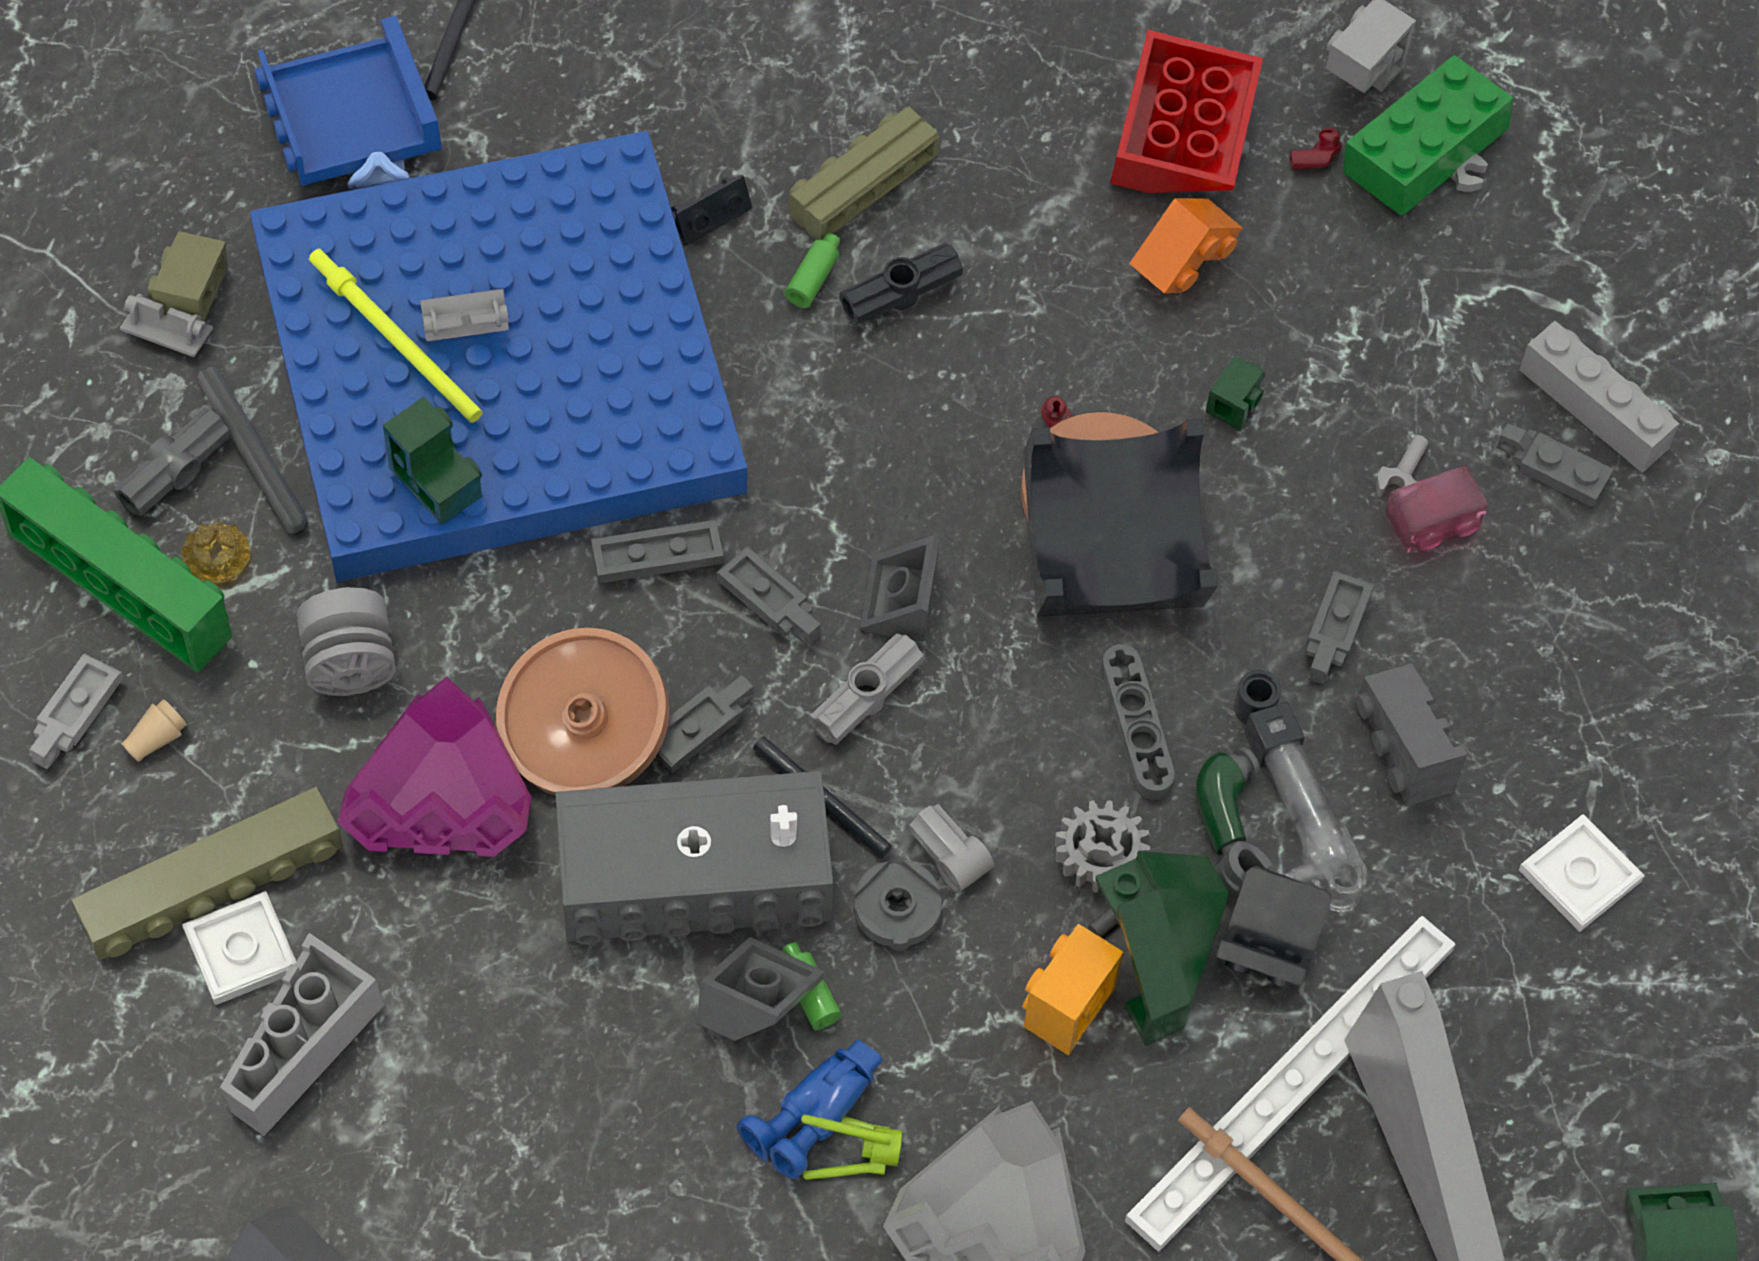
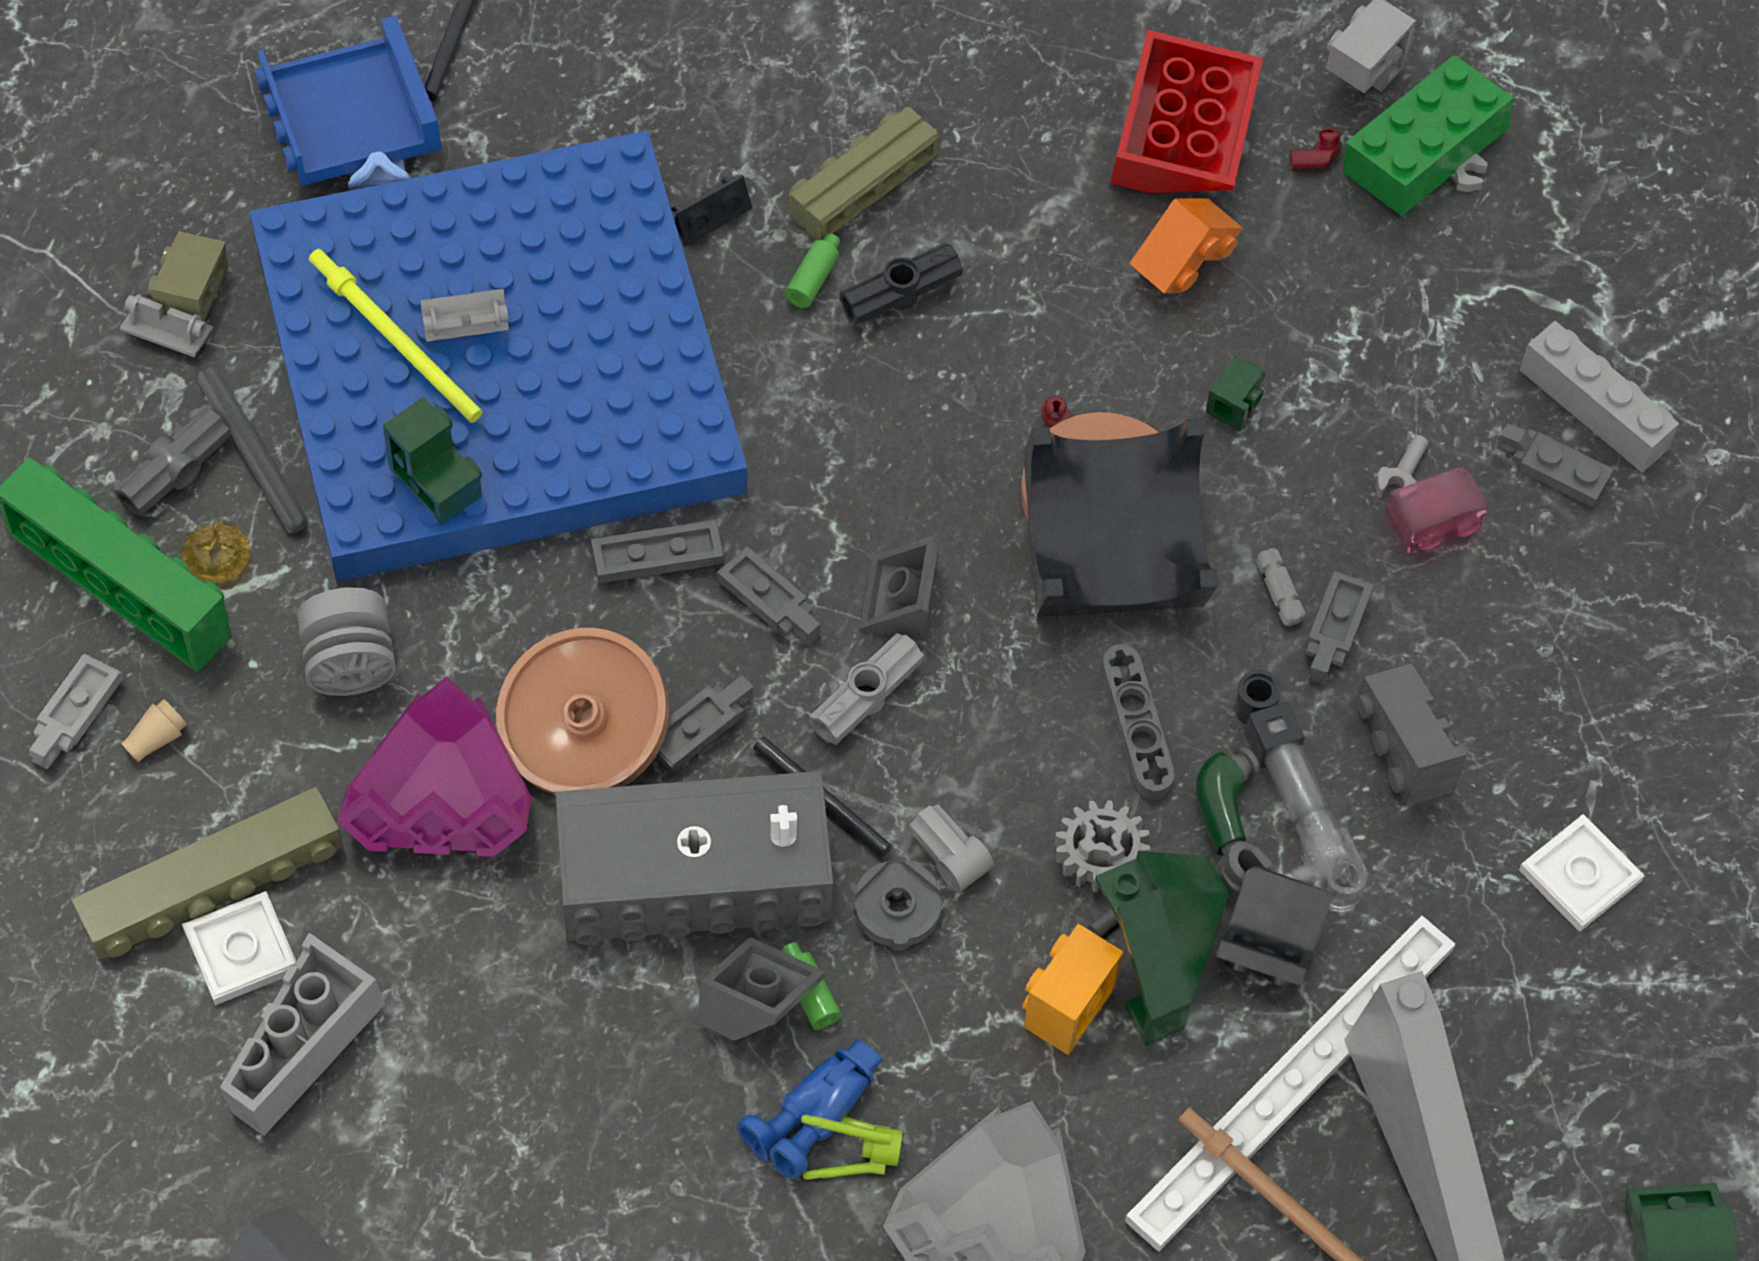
(1280, 587): none -> light grey axle

